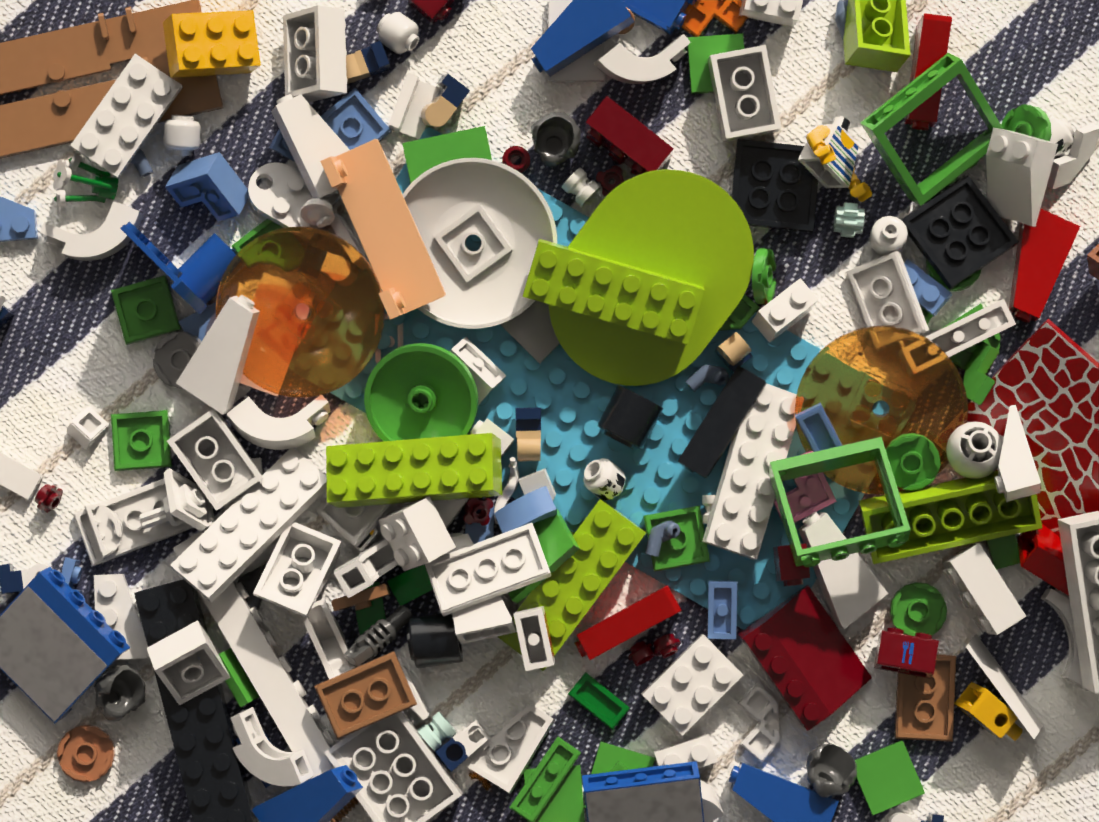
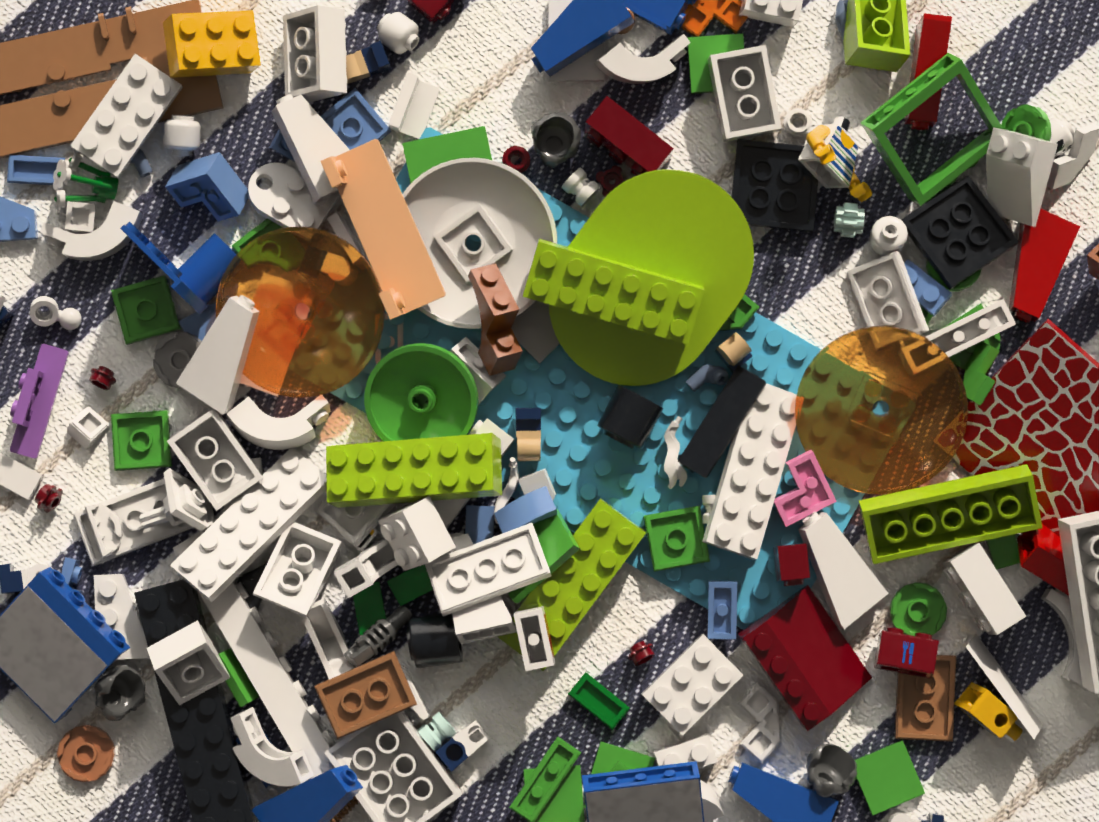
(31, 169): none -> medium blue tile
(36, 400): none -> medium lavender bracket
(68, 318): none -> white plate
(80, 217): none -> white plate
(102, 377): none -> dark red plate
(318, 212): white hat -> none
(362, 599): medium nougat plate -> none
(445, 103): leg -> none
(472, 506): dark red plate -> none
(486, 784): clear orange leg -> none
(498, 310): none -> dark orange arch
(511, 749): white wing -> none
(604, 479): white head -> none
(627, 623): red slope -> none
(660, 534): sand blue arm -> none
(666, 645): dark red plate -> none
(671, 465): none -> white hair
(762, 276): bright green tile -> none
(785, 310): white brick -> none
(800, 114): none -> white plate
(818, 428): medium blue tile -> none
(834, 459): bright green window -> none
(913, 461): bright green tile -> none
(974, 450): white brick -> none
(1016, 466): white slope -> none

